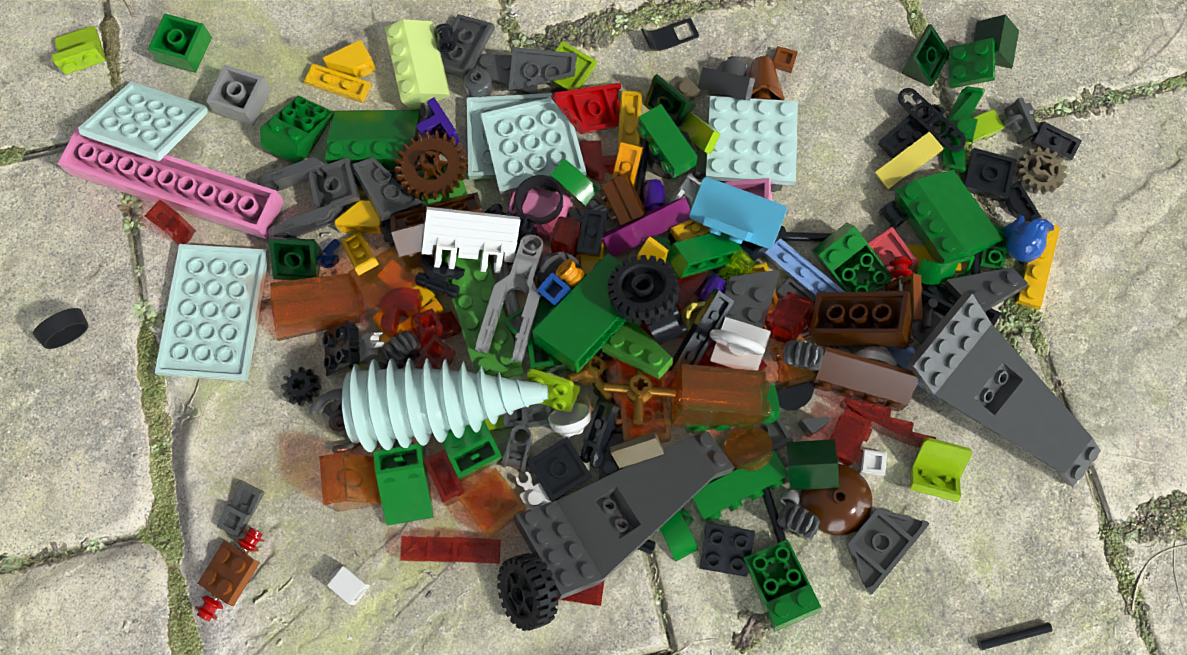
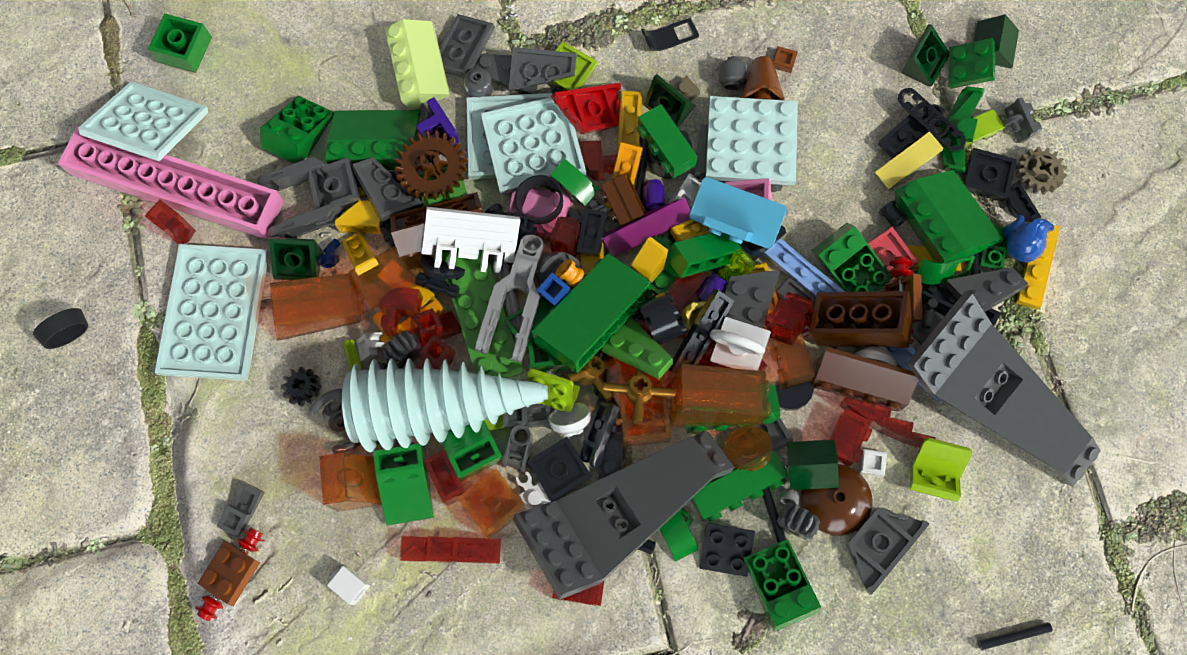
(78, 50): lime bracket -> none
(239, 95): light grey brick -> none
(337, 83): yellow tile -> none
(341, 347): black hinge -> none
(351, 60): yellow slope -> none
(444, 38): black bush -> none
(527, 591): black wheel -> none
(637, 450): dark tan tile -> none
(659, 291): black wheel -> none
(700, 132): lime tile -> none
(726, 83): dark grey tile -> none
(803, 355): dark grey gear -> none
(805, 236): black bar -> none
(813, 425): dark grey slope -> none
(1056, 140): black plate -> none

